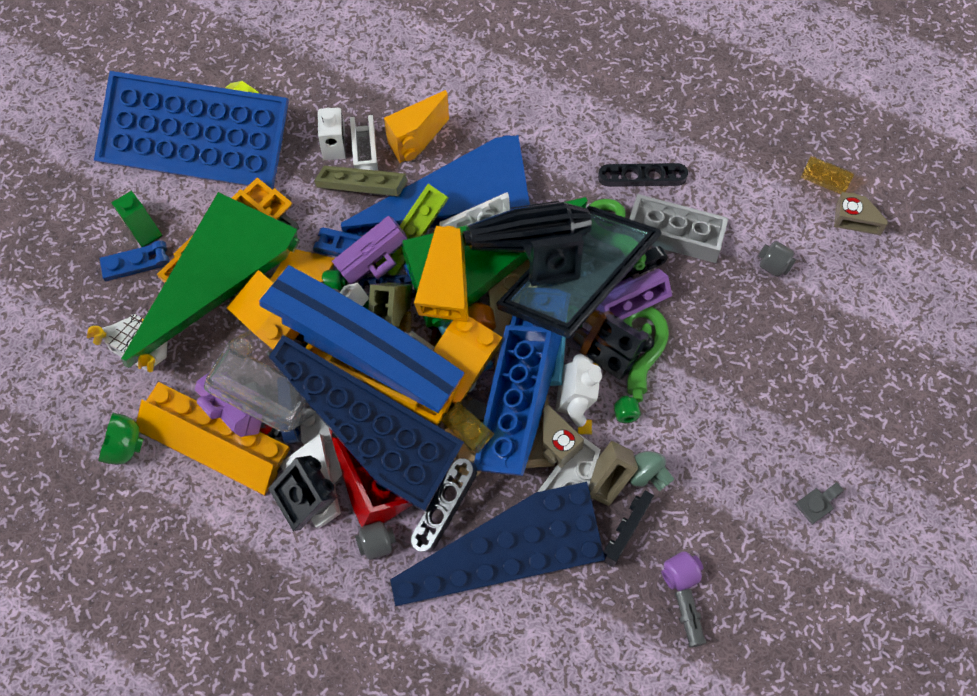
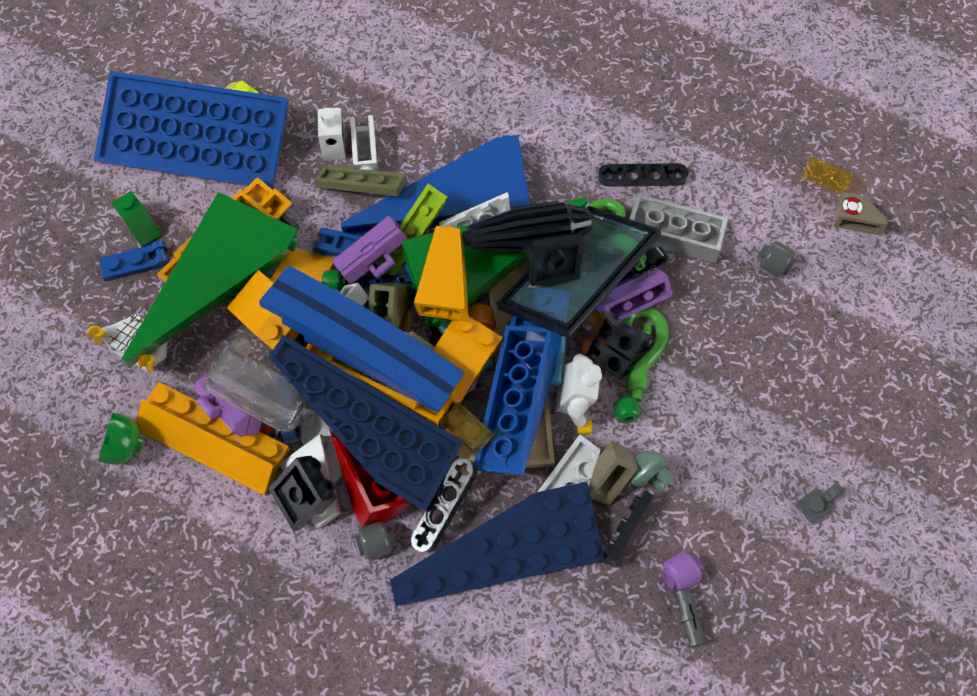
(416, 126): light orange slope -> none
(559, 438): dark tan slope -> none

